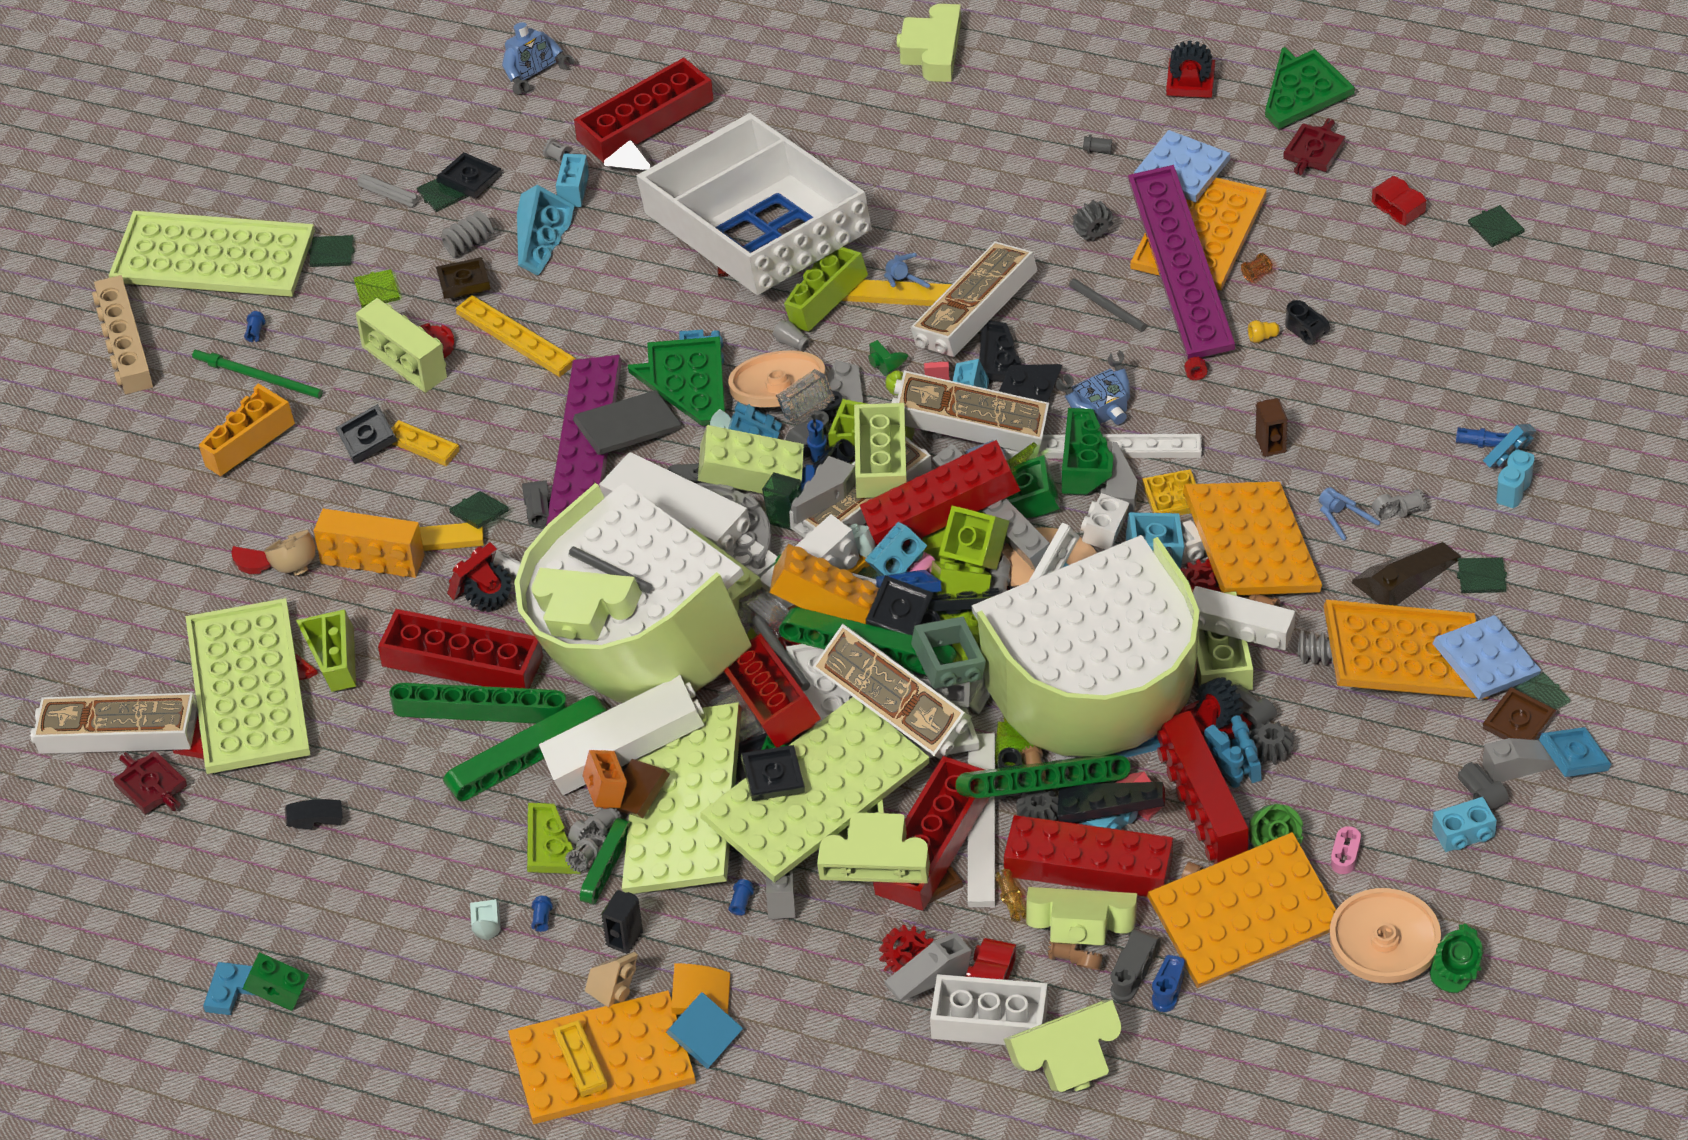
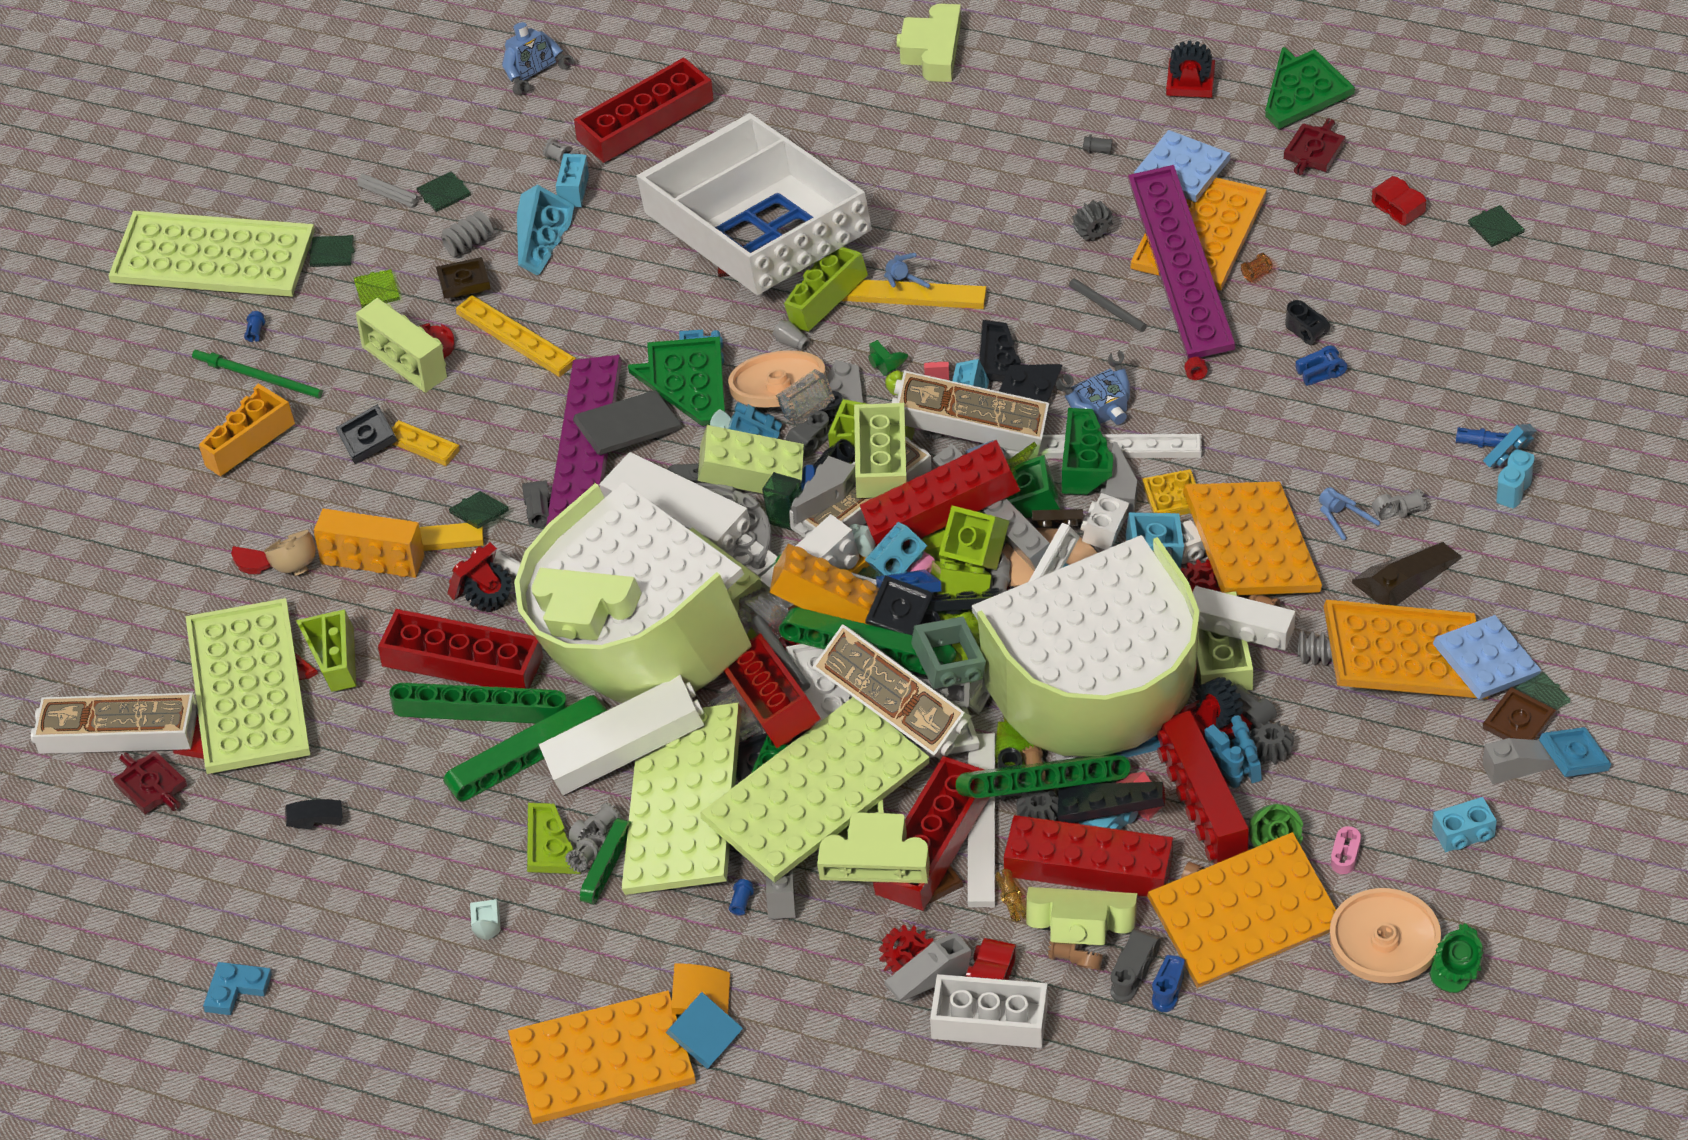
(122, 334): tan brick -> none
(275, 981): green brick -> none
(469, 175): black tile -> none
(542, 906): blue pin -> none
(580, 1058): yellow tile -> none
(604, 779): orange brick -> none
(606, 567): dark grey bar -> none
(611, 979): tan slope -> none
(622, 921): black brick -> none
(629, 157): slope -> none
(642, 787): reddish brown tile -> none
(772, 773): black tile -> none
(816, 440): blue pin -> none
(974, 299): brick -> none
(1048, 518): none -> dark brown plate
(1067, 1046): yellowish green brick -> none
(1262, 330): yellow piece -> none
(1271, 427): reddish brown brick -> none
(1320, 365): none -> blue piece
(1481, 575): clear green piece -> none
(1481, 785): dark grey piece -> none

